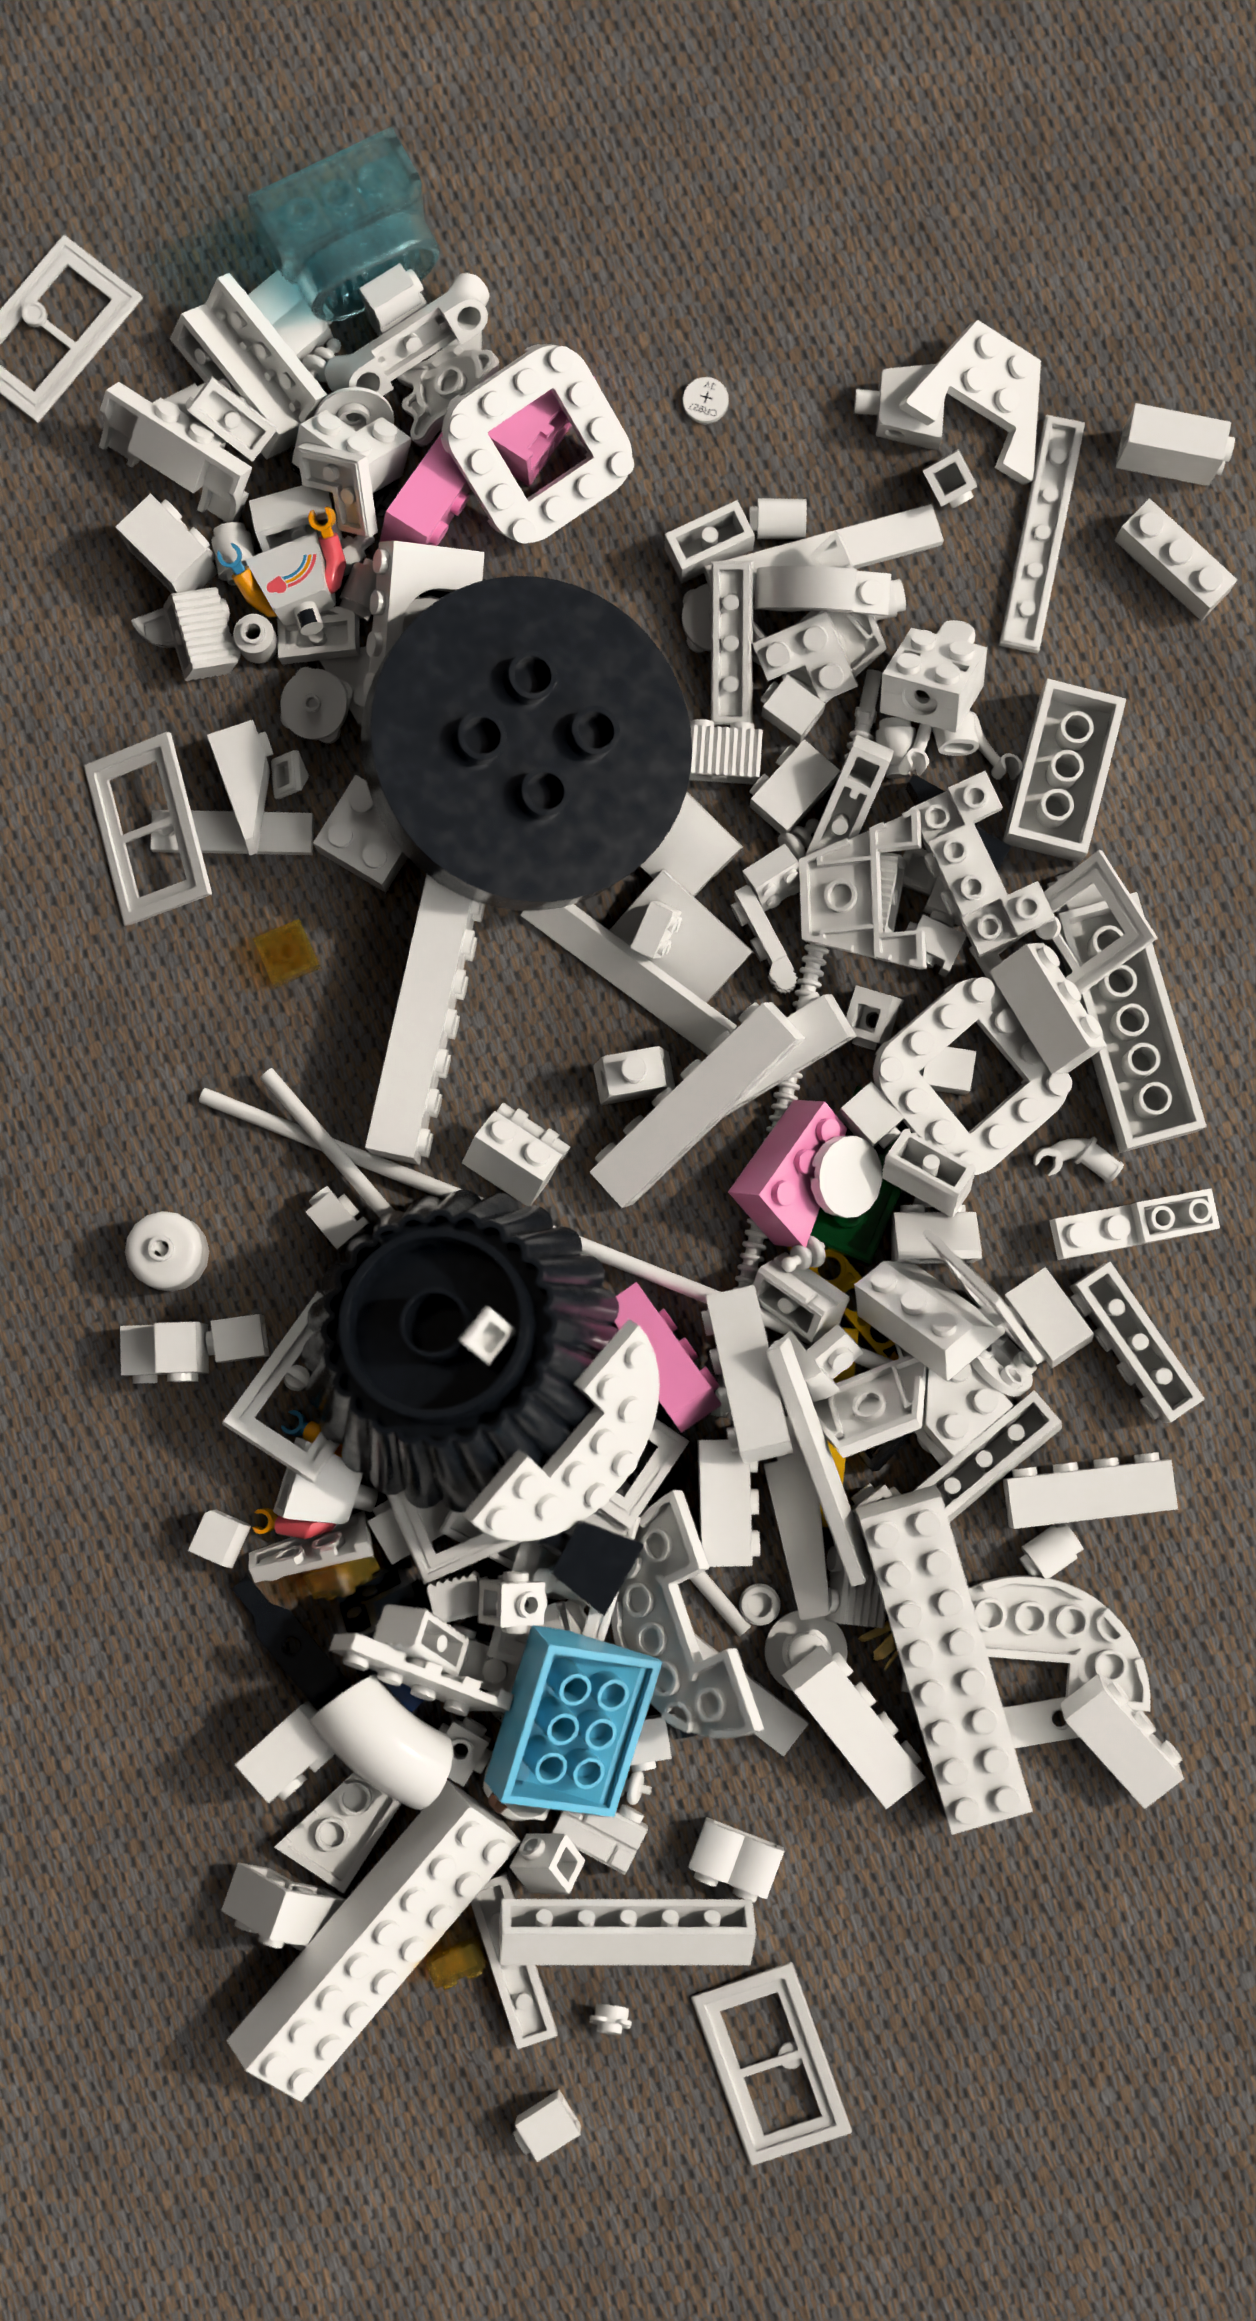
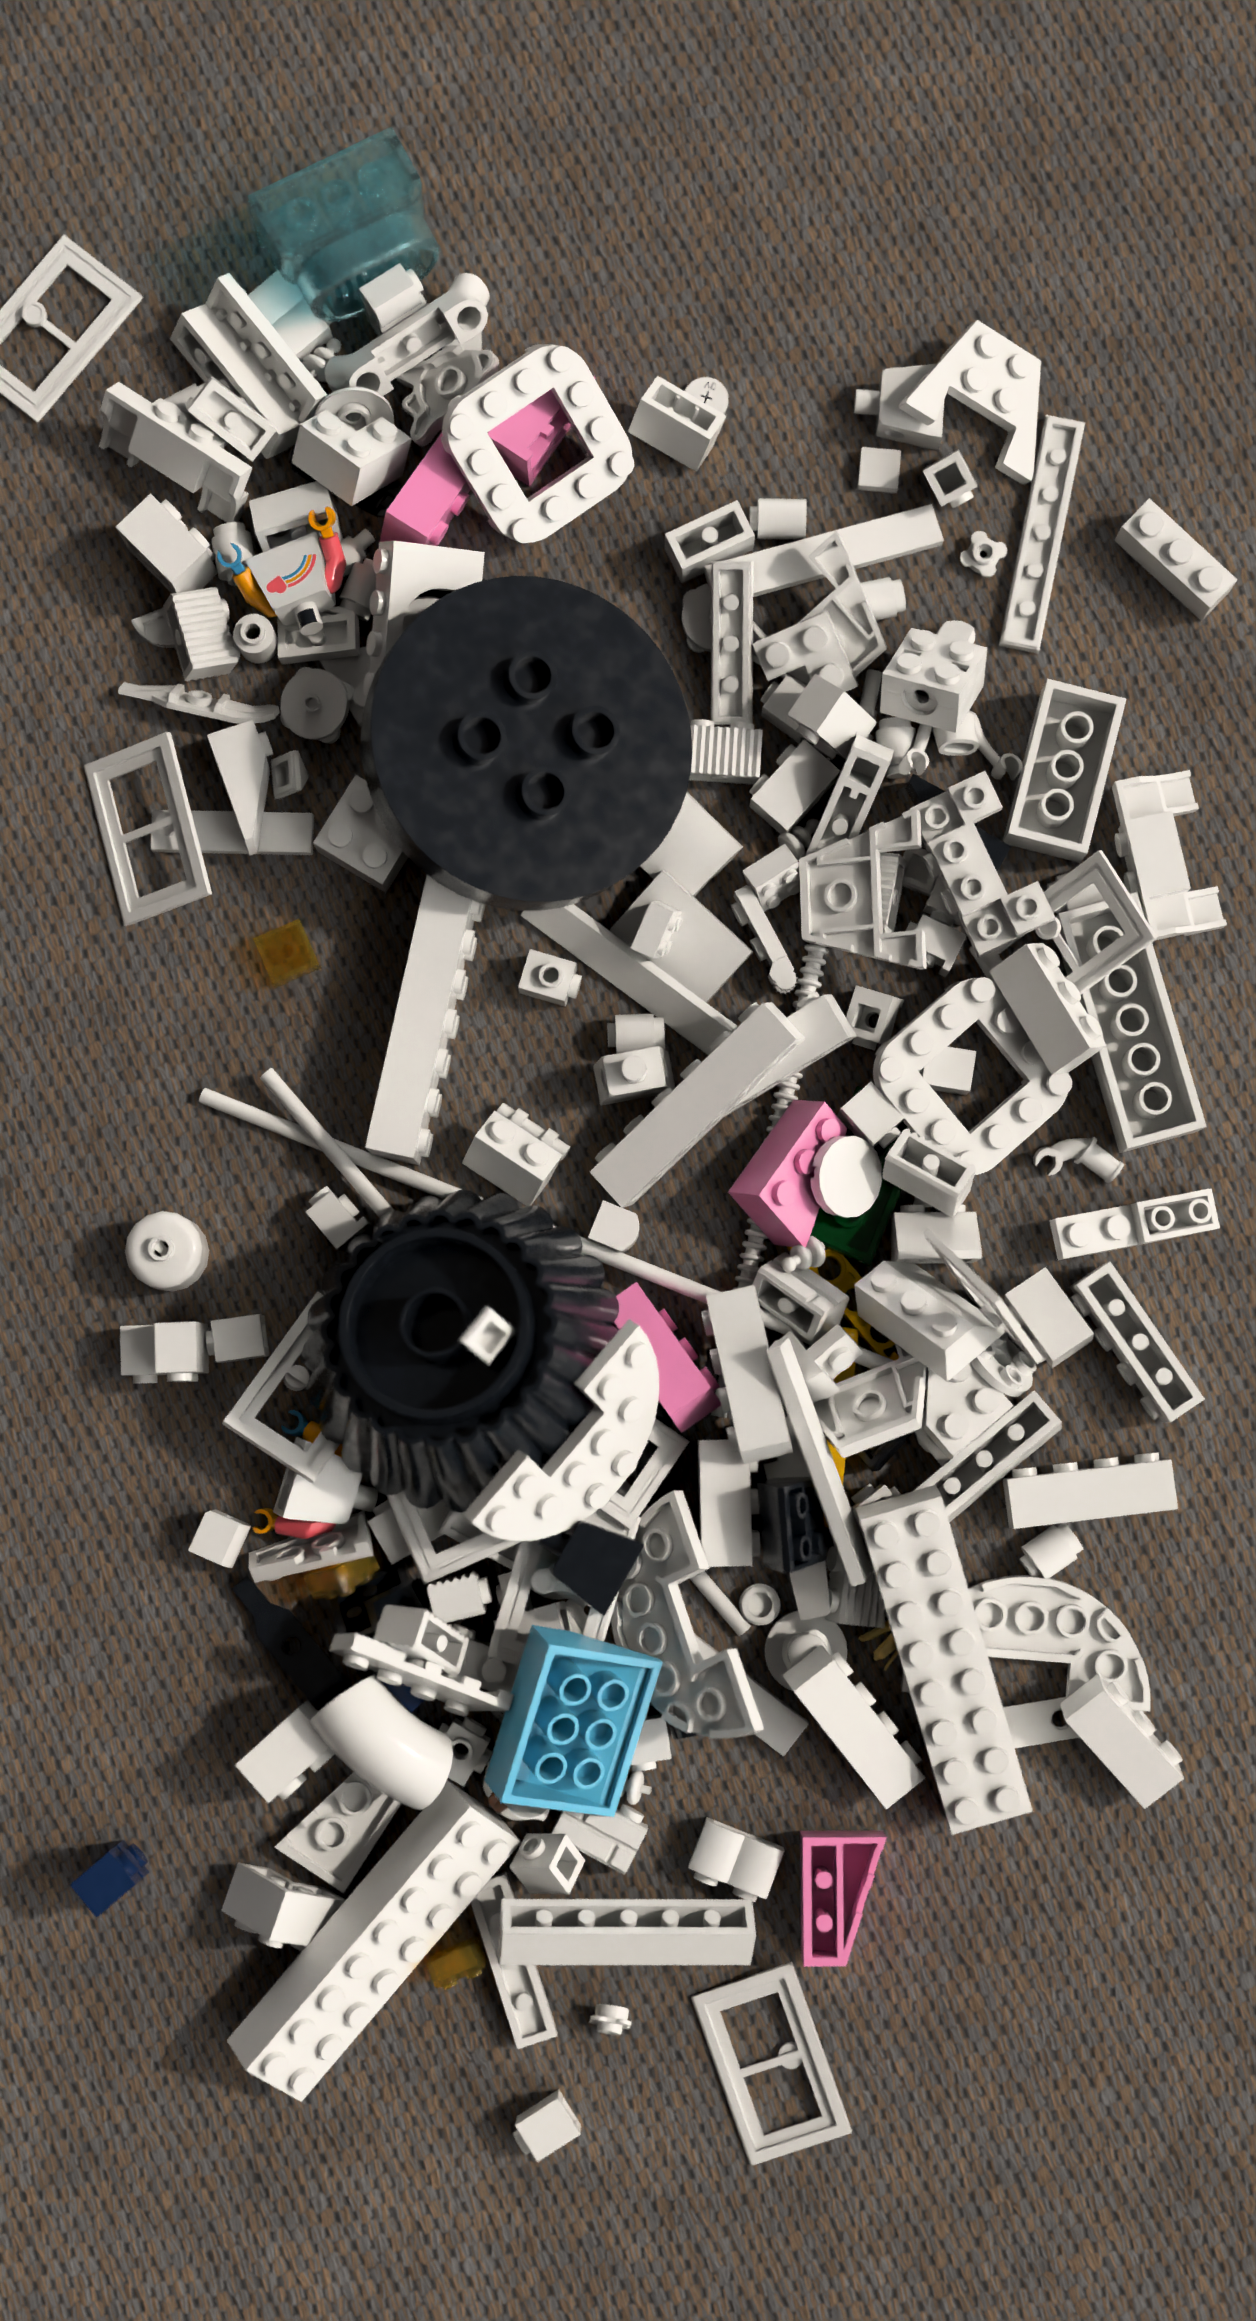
(111, 1877): none -> dark blue piece
(200, 703): none -> white piece
(348, 480): white tile -> none
(512, 1602): white brick -> none
(549, 978): none -> white brick
(615, 1227): none -> white piece
(636, 1032): none -> white brick
(676, 423): none -> white brick
(791, 1524): none -> black slope
(822, 590): white arch -> none
(830, 718): none -> white brick
(834, 1885): none -> bright pink wedge
(879, 470): none -> white tile
(972, 558): none -> white plate
(1155, 855): none -> white bracket
(1174, 444): white brick -> none

